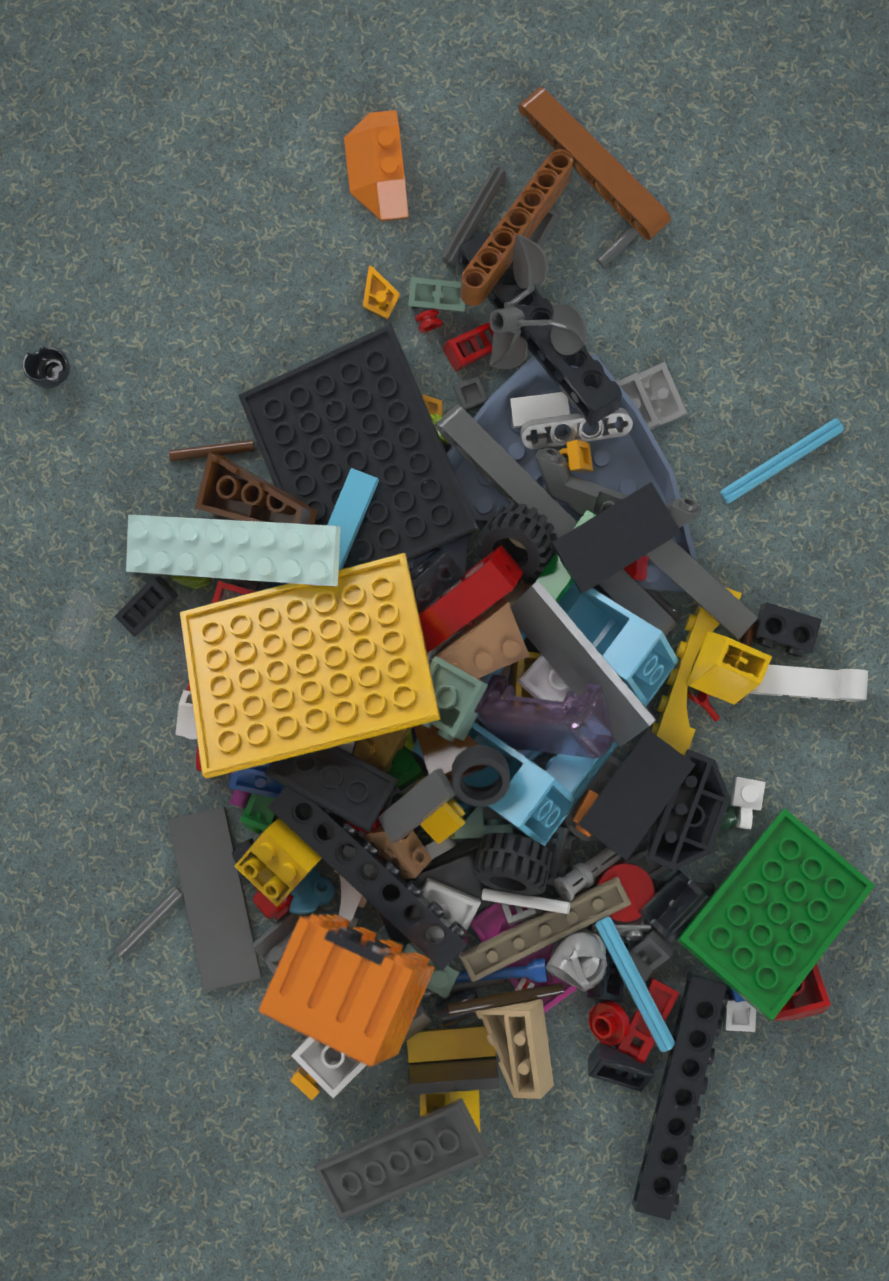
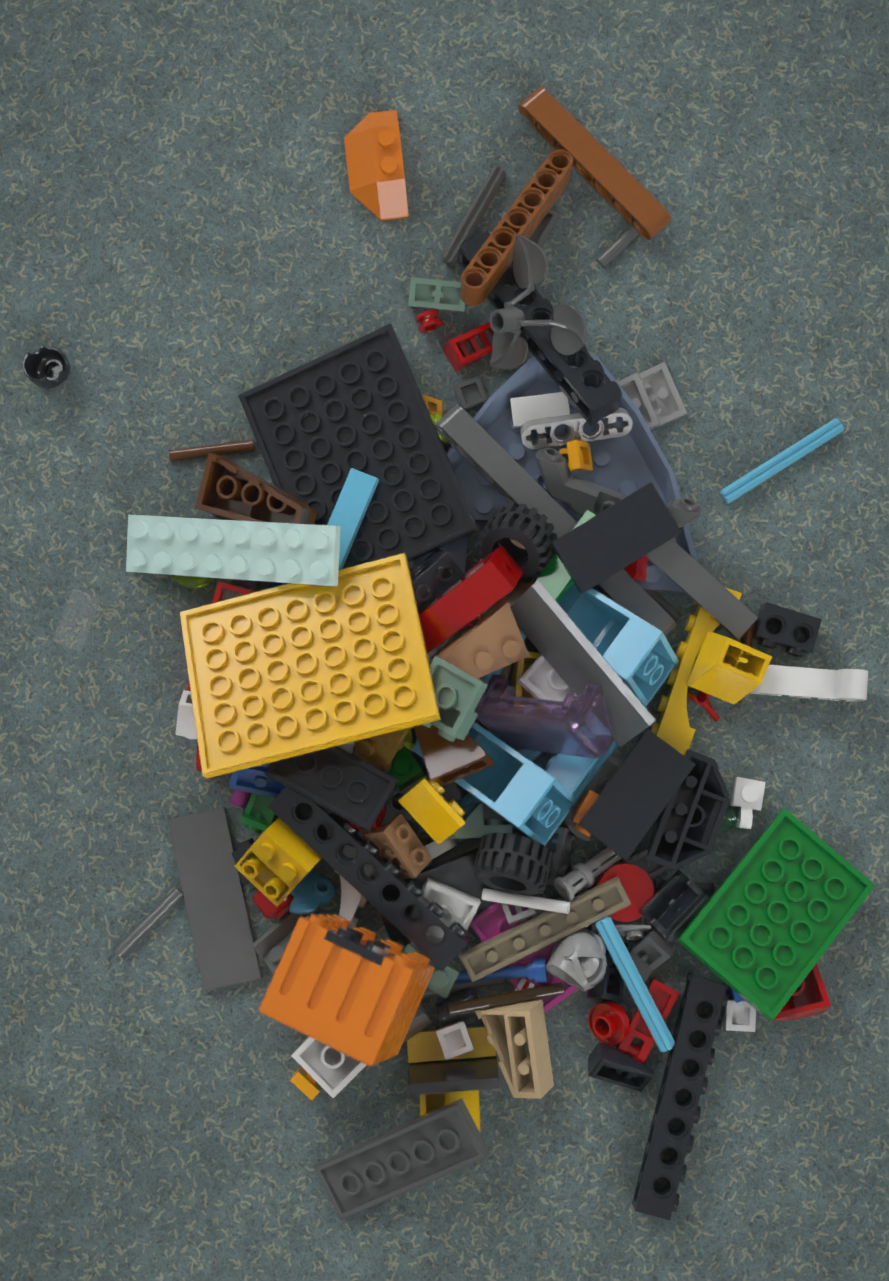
(163, 588): black slope -> none
(379, 294): light orange piece -> none
(416, 805): dark grey tile -> none
(454, 1039): none -> white plate
(480, 795): black tyre -> none

